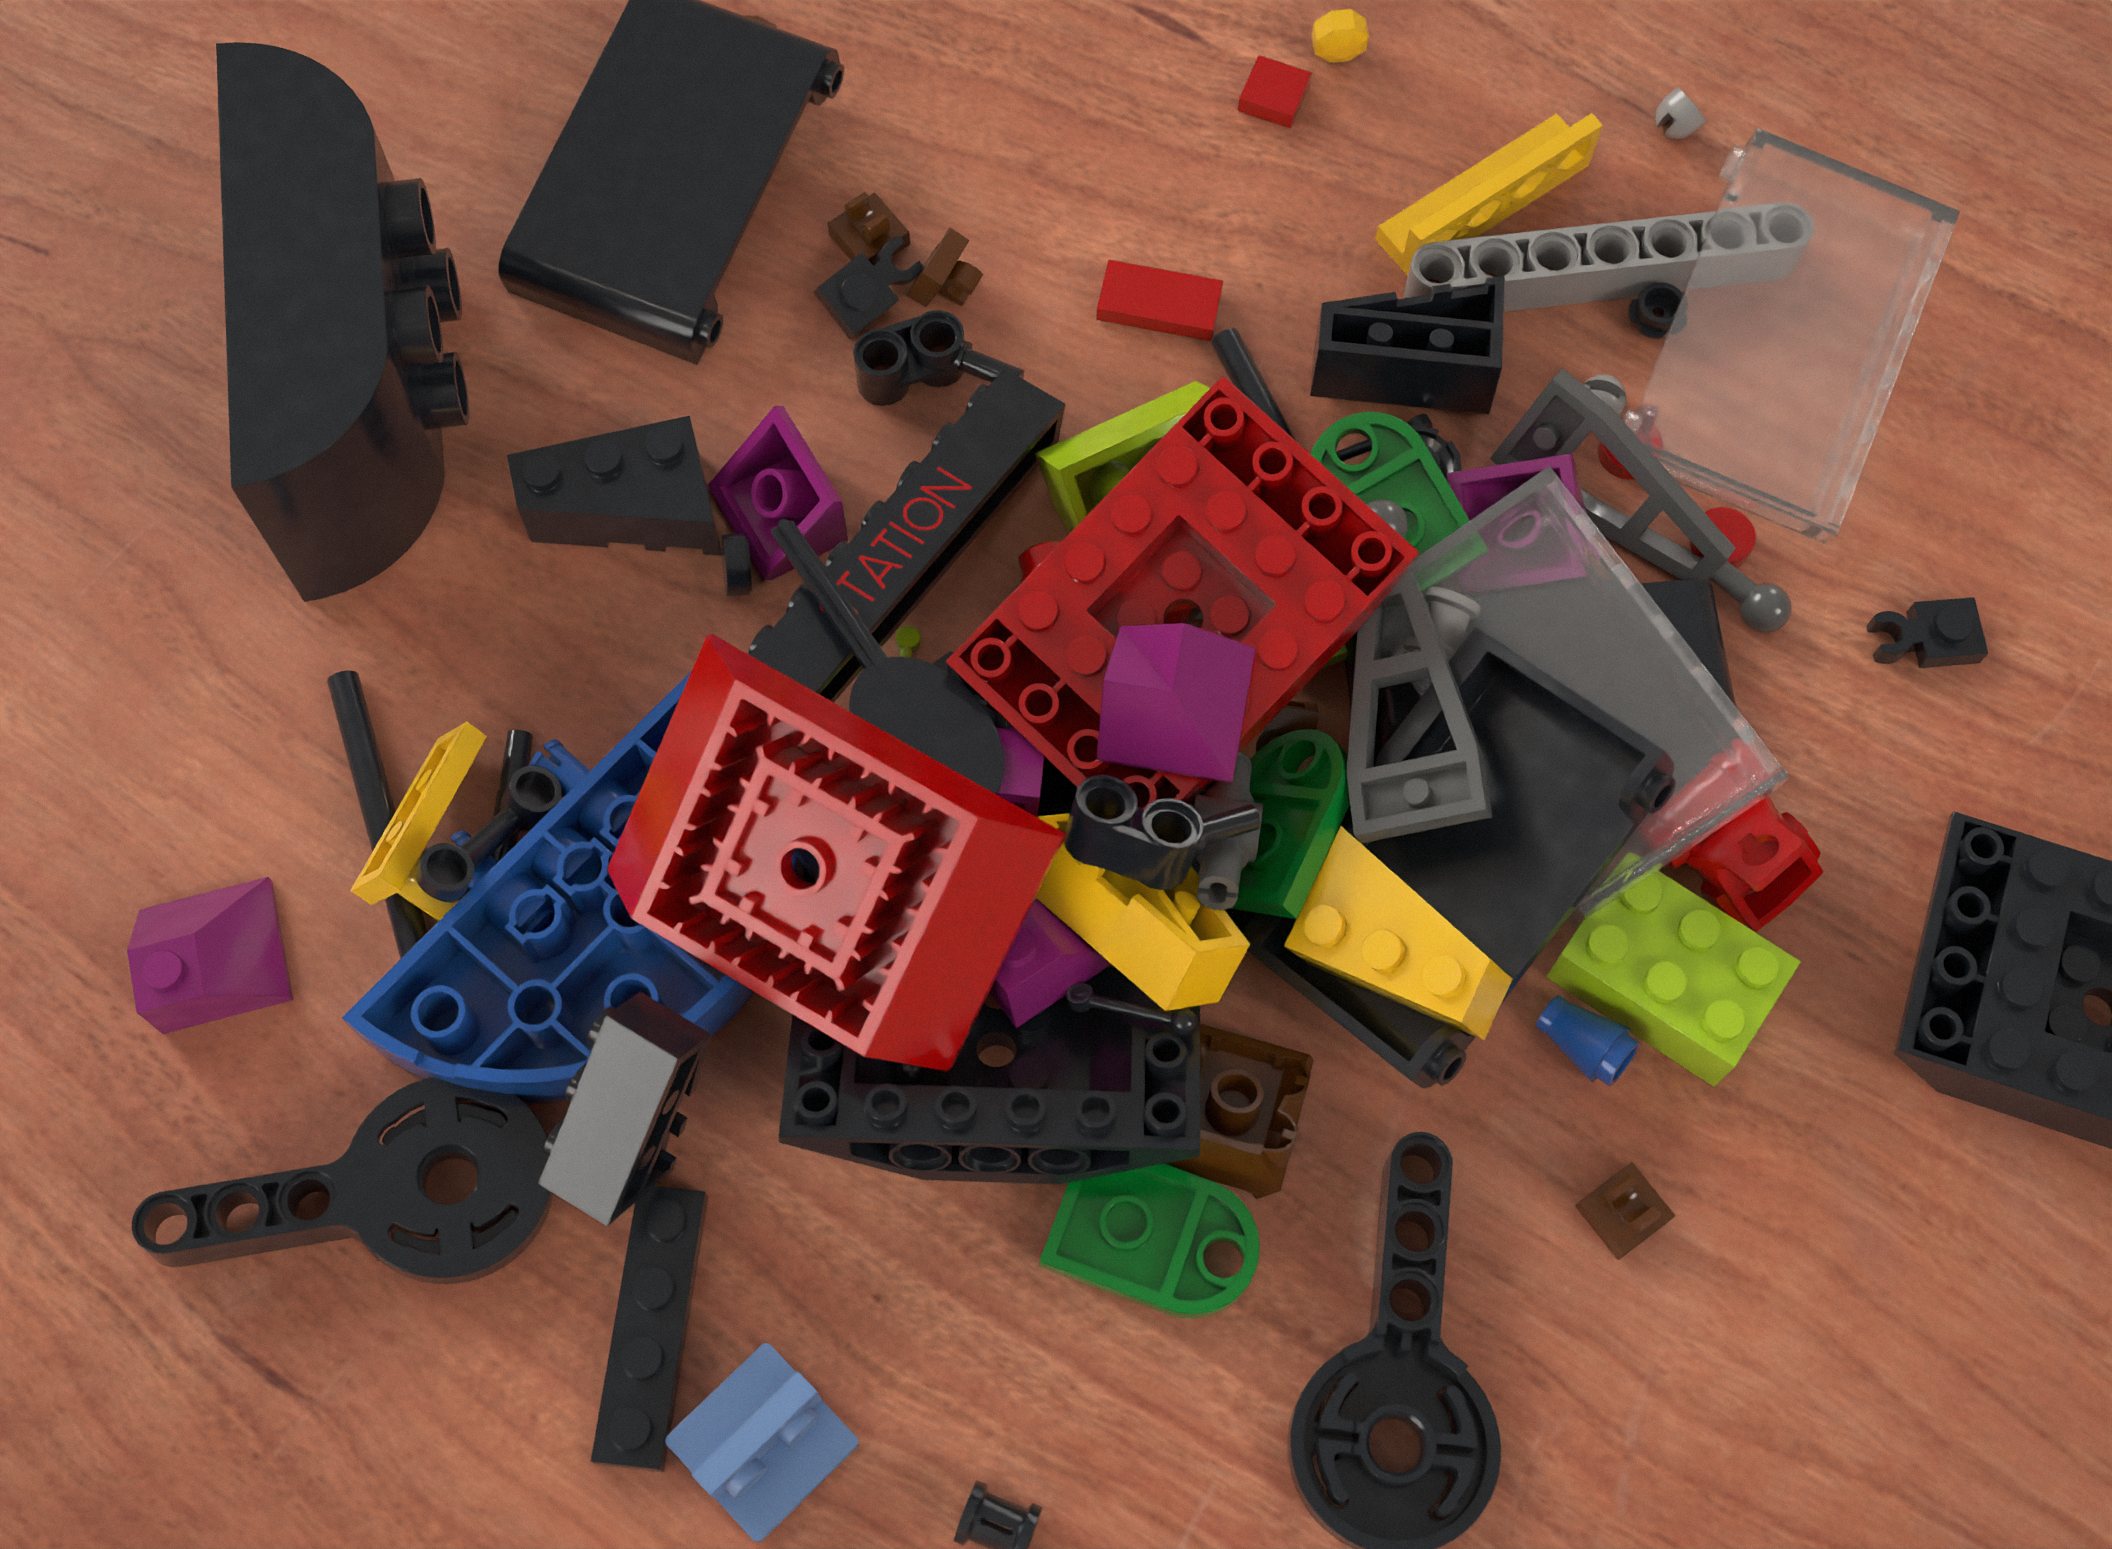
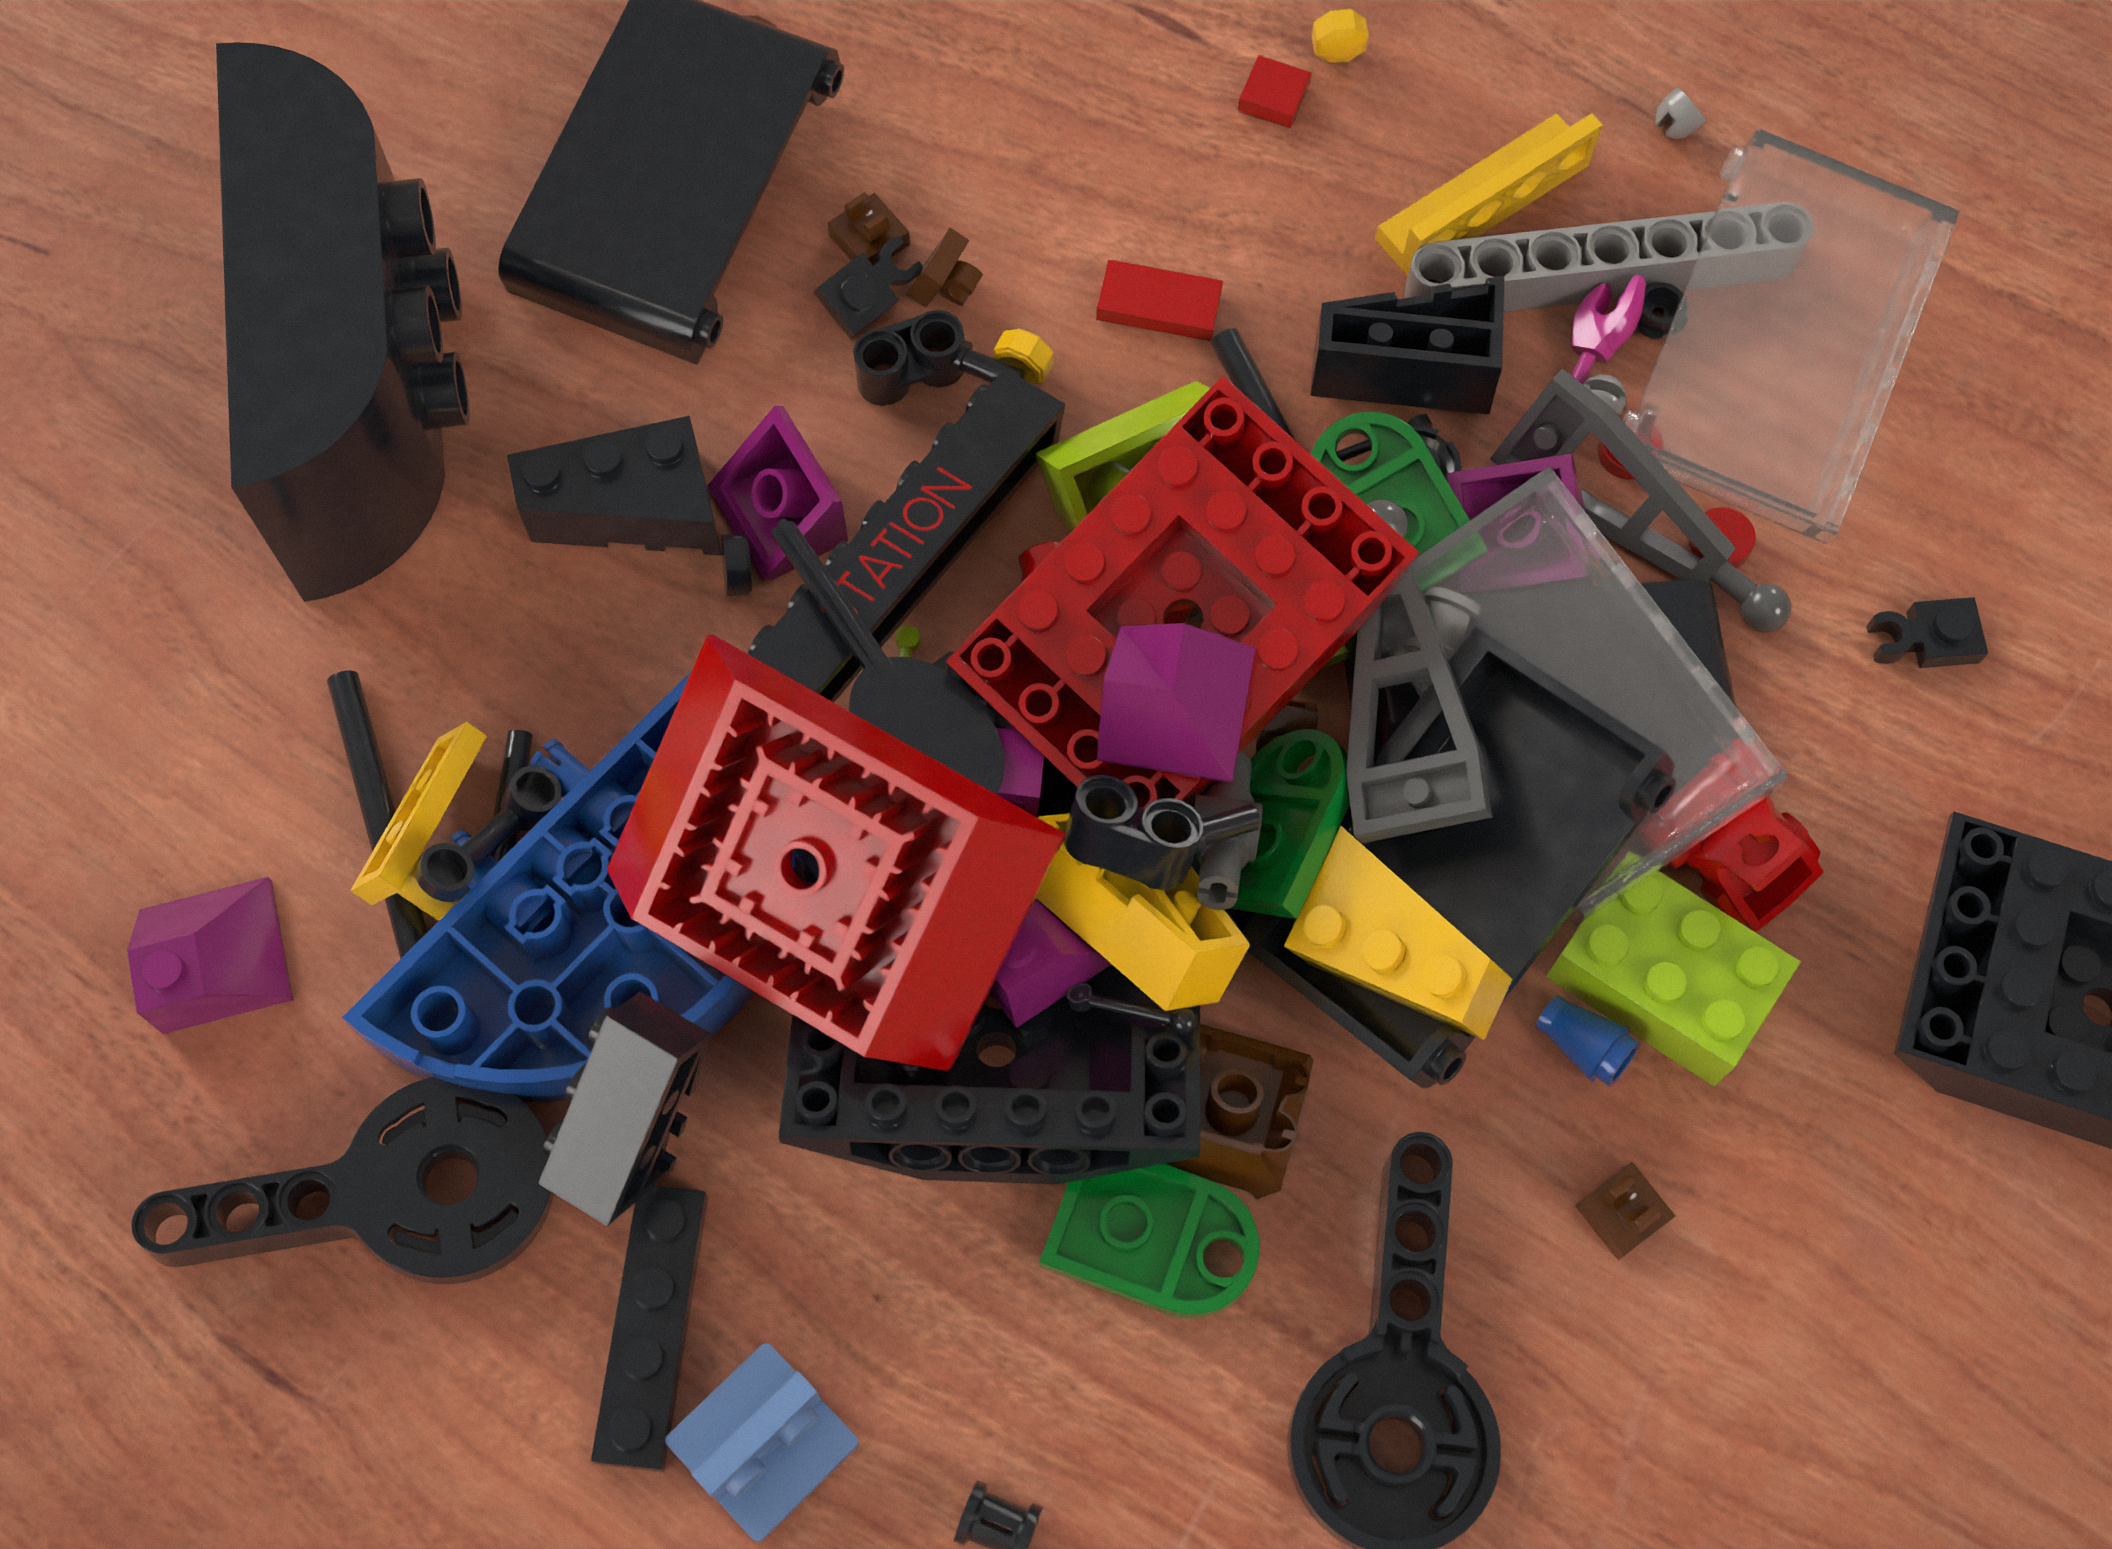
(1025, 352): none -> yellow tile
(1600, 335): none -> dark pink hand

